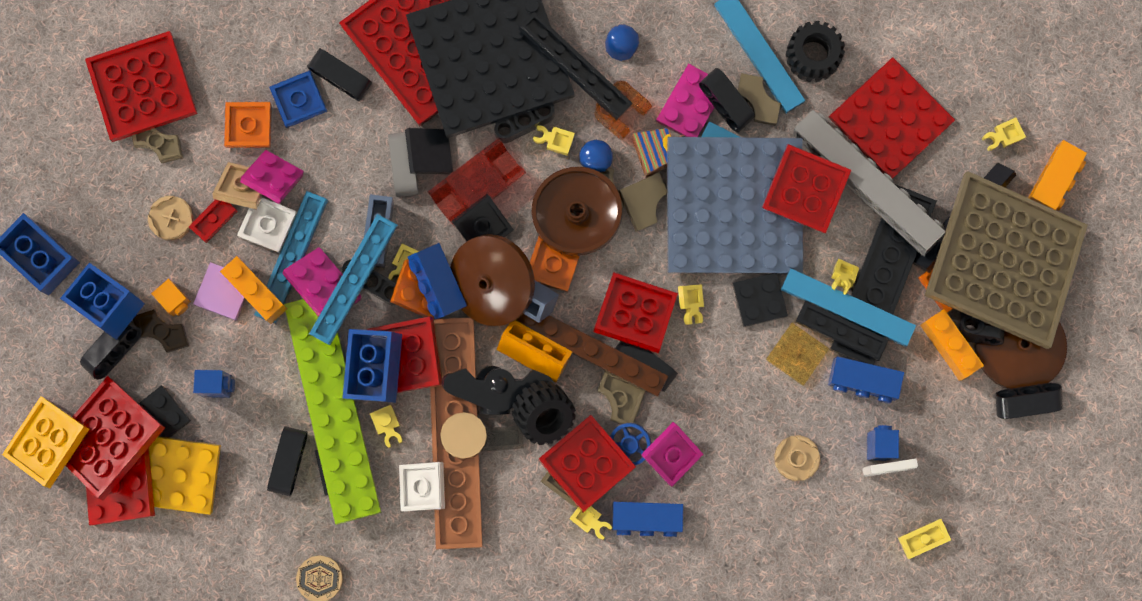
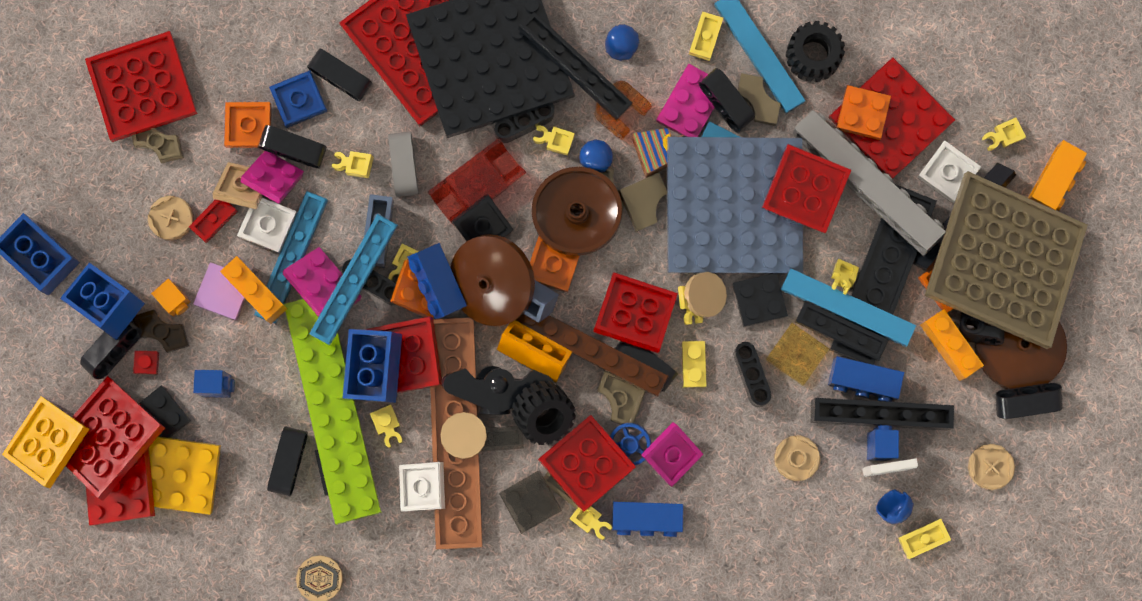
(146, 362): none -> red plate
(292, 146): none -> black beam
(356, 164): none -> light yellow plate
(428, 151): black tile -> none
(530, 502): none -> clear smoke plate
(694, 364): none -> light yellow plate
(705, 294): none -> tan tile
(706, 36): none -> light yellow plate
(752, 363): none -> black beam
(863, 112): none -> orange plate
(882, 413): none -> black brick
(895, 507): none -> blue hair
(946, 170): none -> white plate
(991, 466): none -> tan tile

